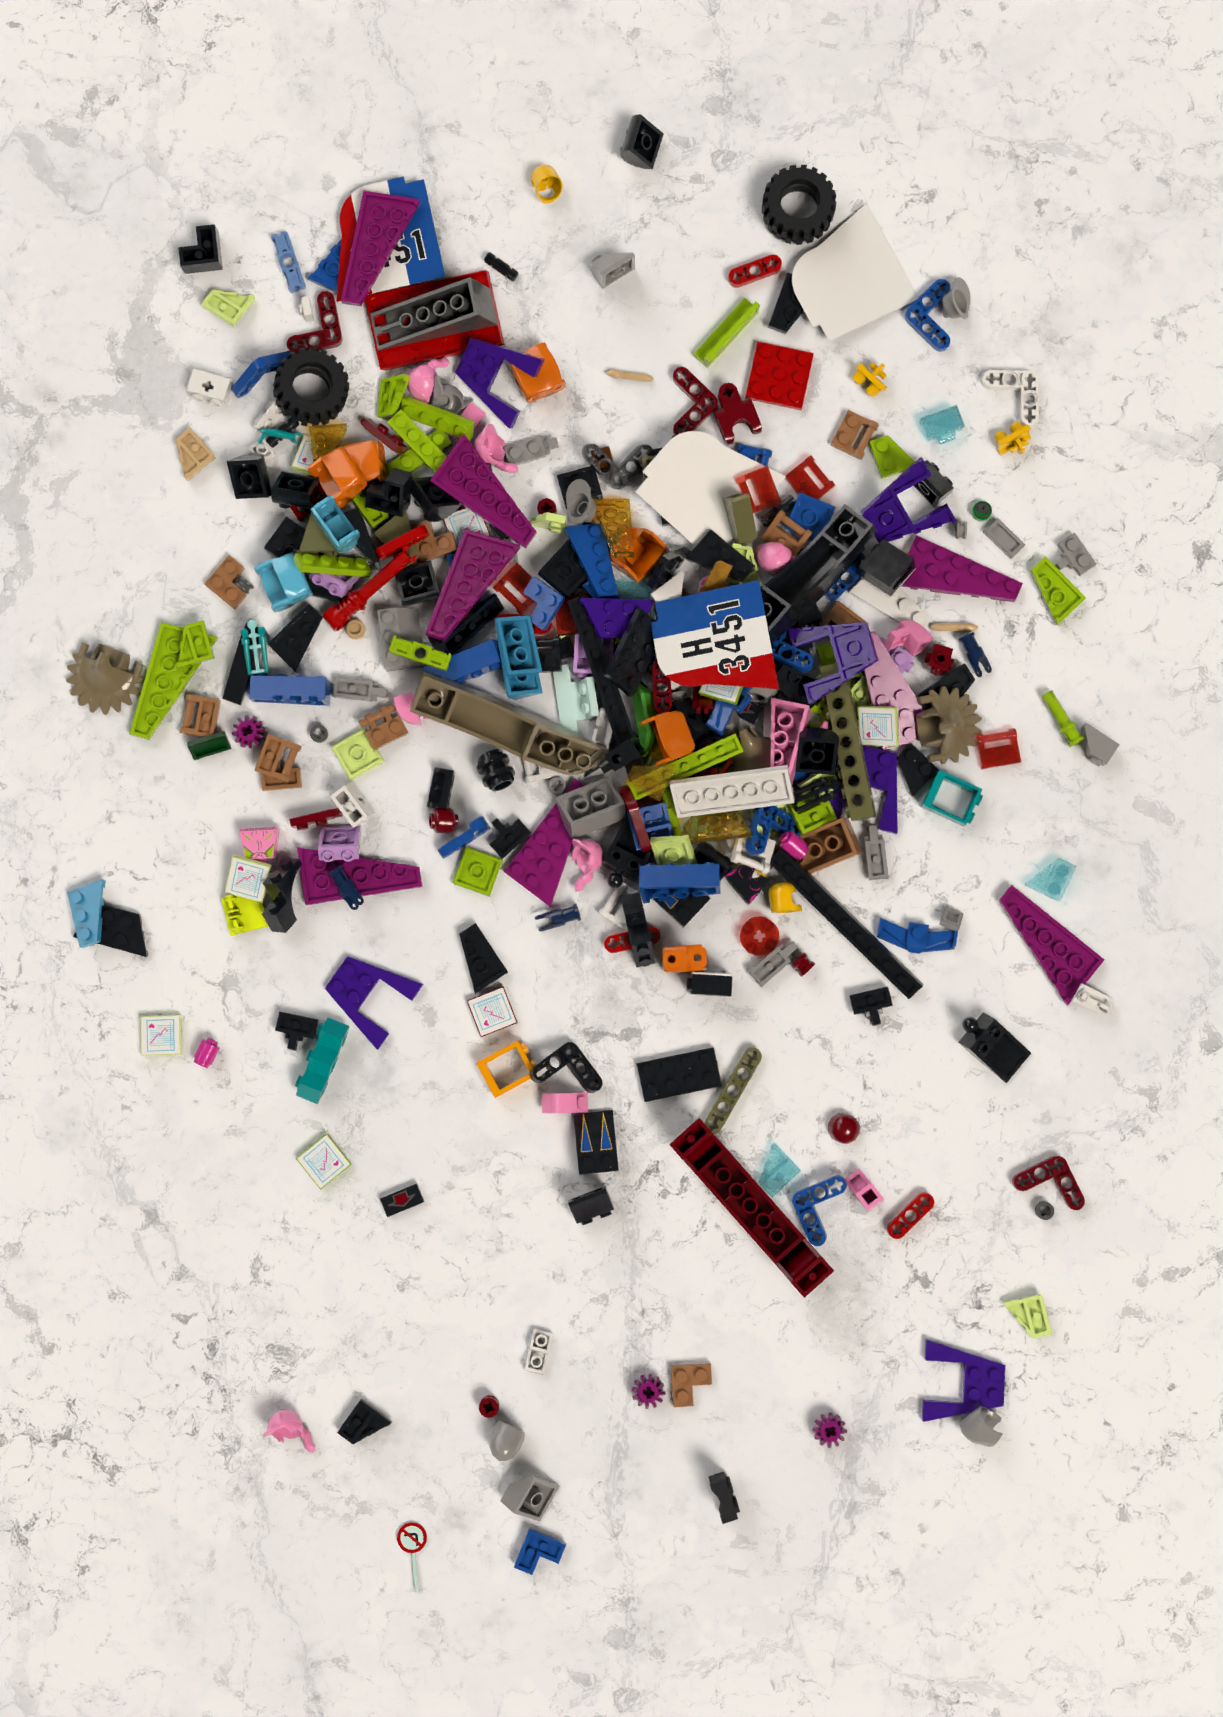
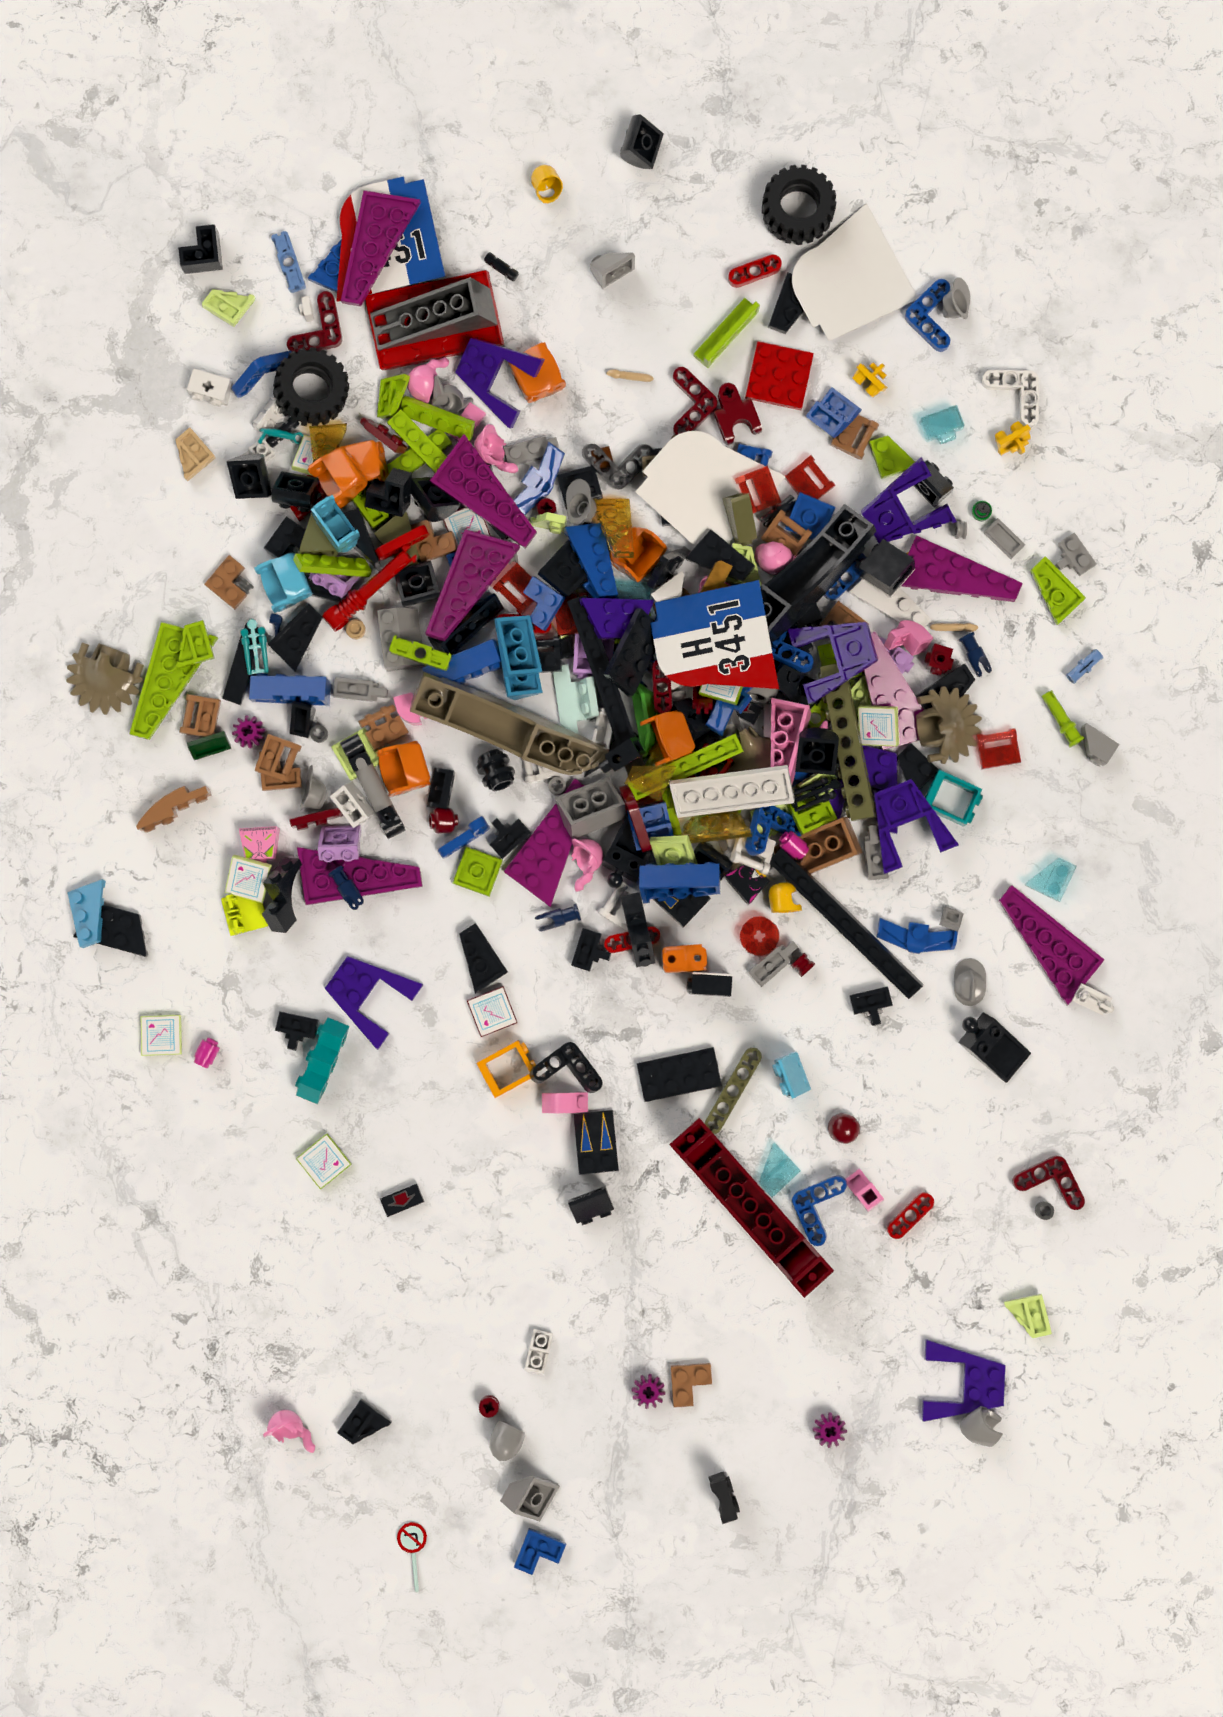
(165, 809): none -> medium nougat slope
(277, 621): none -> dark blue hand
(301, 719): none -> black slope
(314, 792): none -> light grey piece
(372, 785): none -> piece
(403, 768): none -> orange piece
(540, 481): none -> plate
(589, 950): none -> black hinge
(792, 1075): none -> medium azure slope
(833, 413): none -> blue slope
(900, 806): none -> dark purple wing
(970, 982): none -> light grey piece
(1084, 666): none -> medium blue pin

